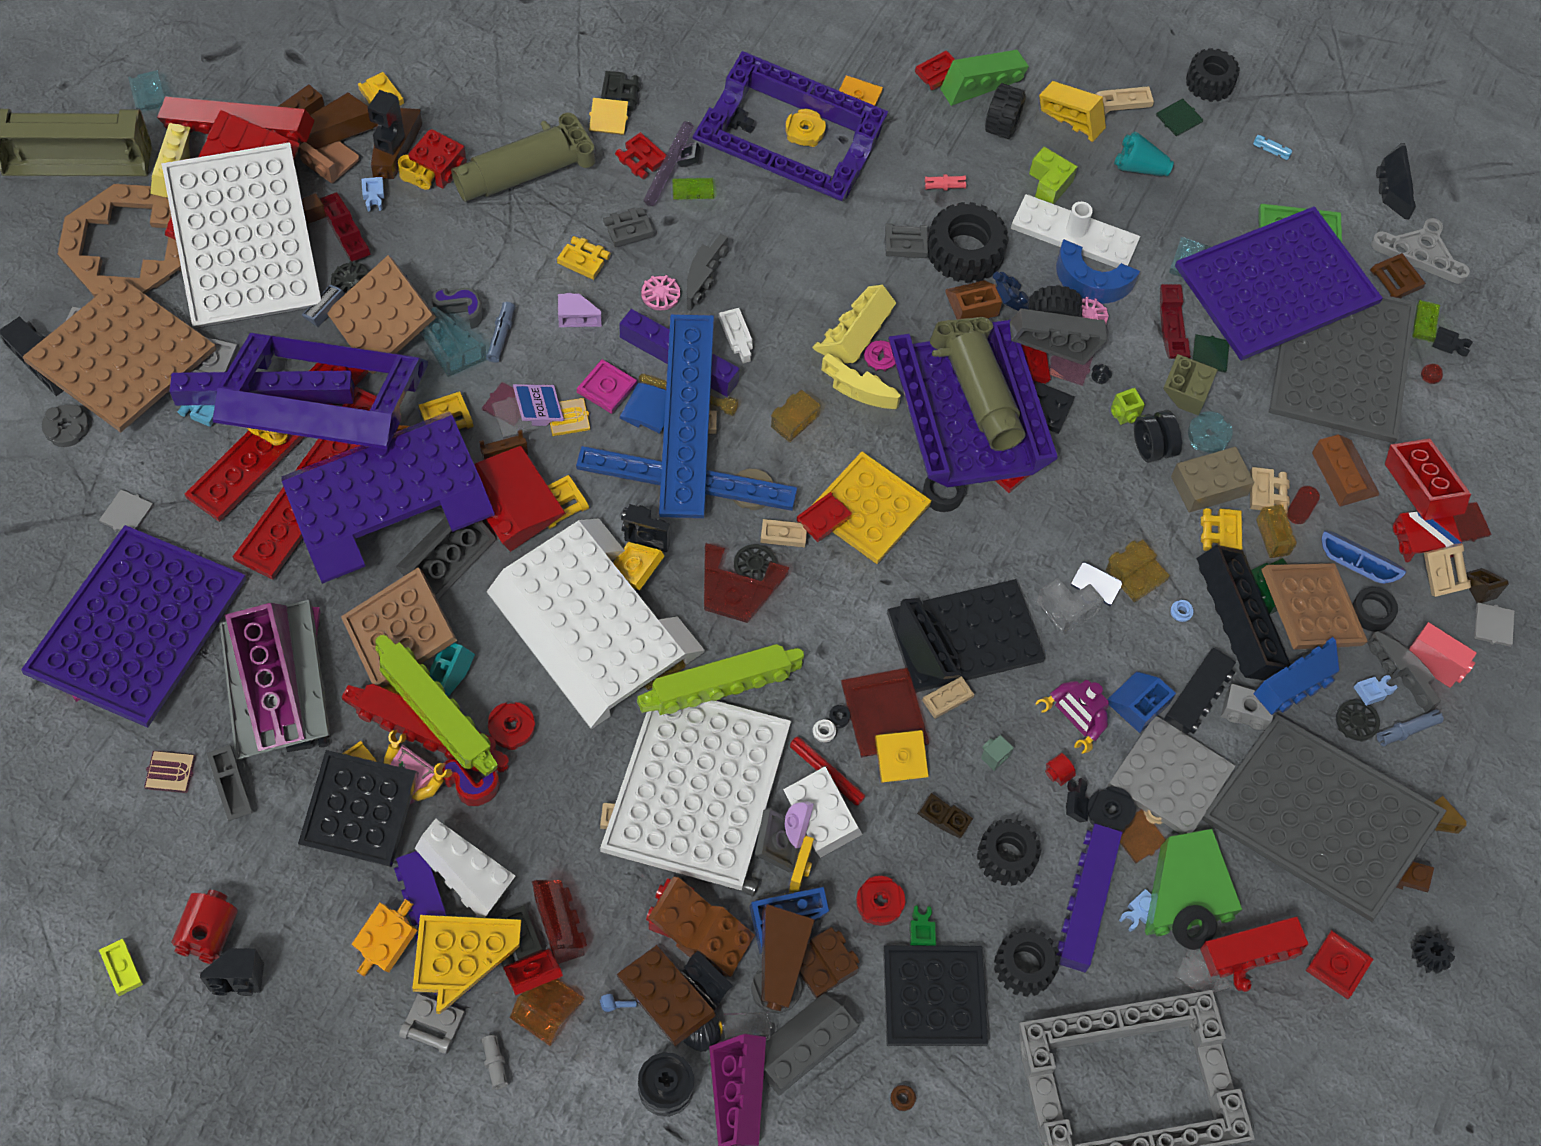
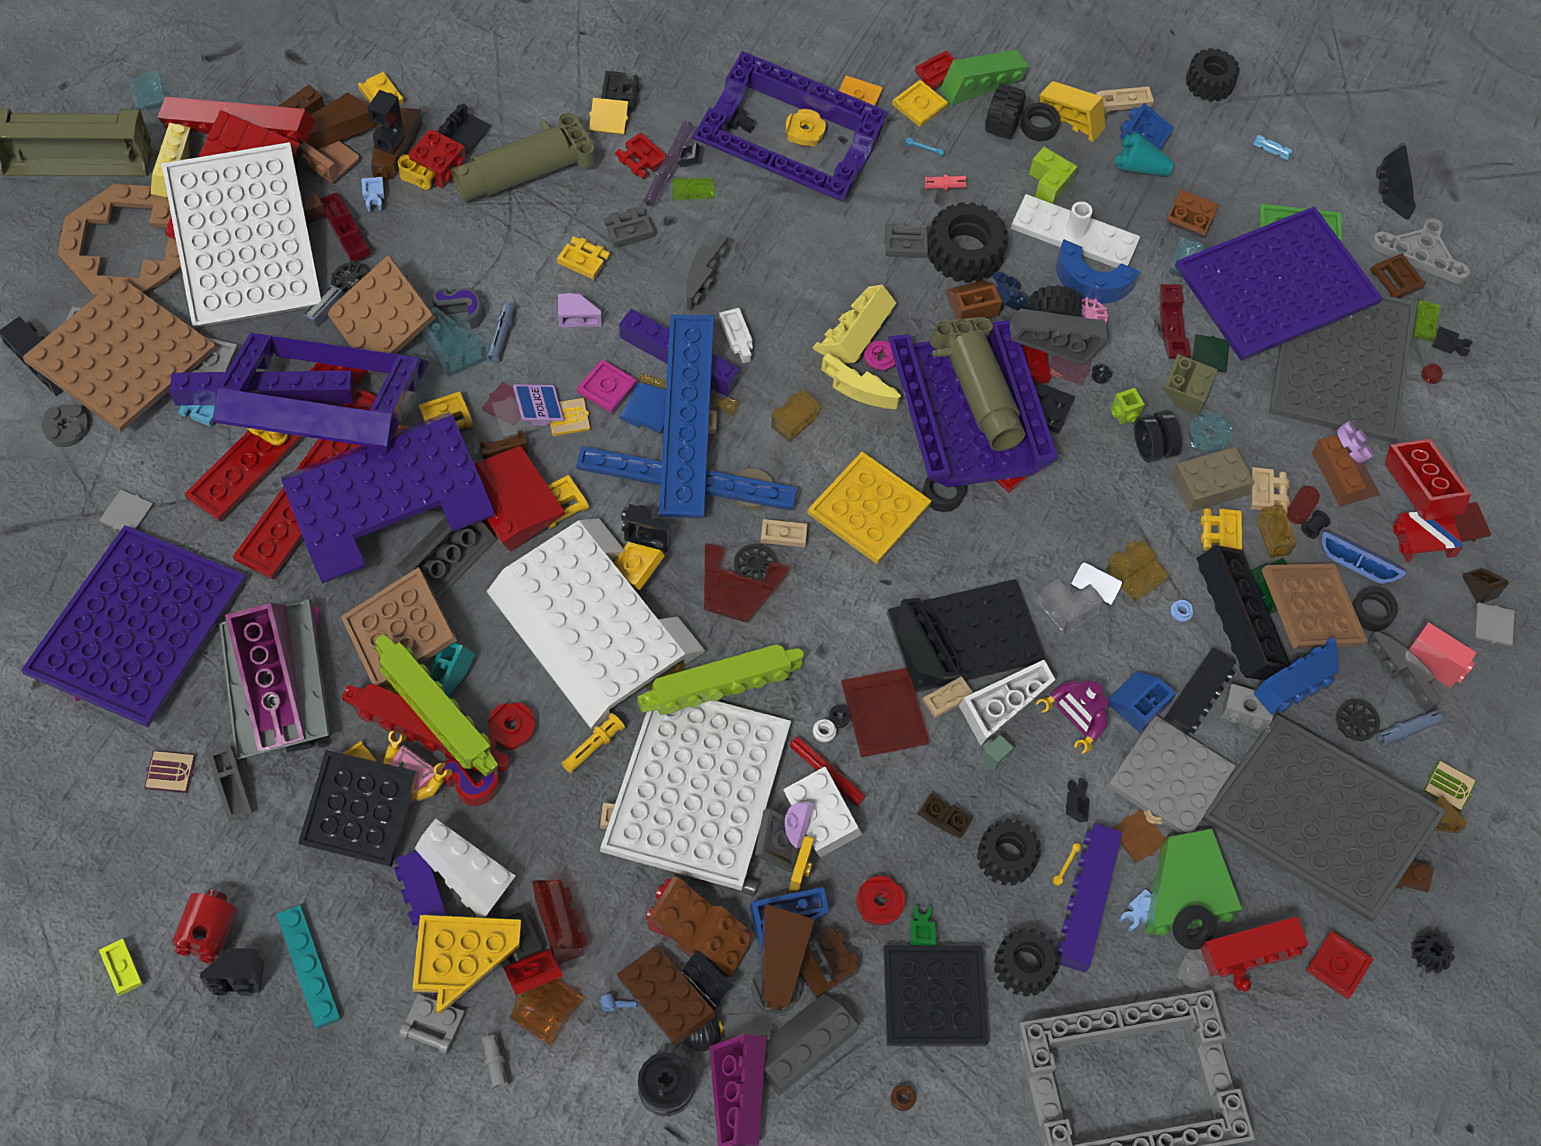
(308, 967): none -> teal plate
(384, 937): light orange plate -> none
(464, 127): none -> black hinge
(599, 733): none -> yellow pin
(660, 292): bright pink wheel -> none
(821, 960): none -> pearl dark grey wheel
(824, 517): red plate -> none
(901, 756): yellow plate -> none
(909, 142): none -> dark azure hinge
(920, 103): none -> yellow tile
(1000, 702): none -> white wedge
(1042, 110): none -> black tyre
(1057, 880): none -> yellow hinge
(1060, 769): red plate -> none
(1106, 799): black plate -> none
(1148, 124): none -> blue plate
(1179, 117): clear green piece -> none
(1192, 212): none -> dark orange slope
(1315, 524): none -> black bush
(1355, 441): none -> lavender plate
(1373, 690): light blue plate -> none
(1441, 573): tan plate -> none
(1450, 784): none -> piece

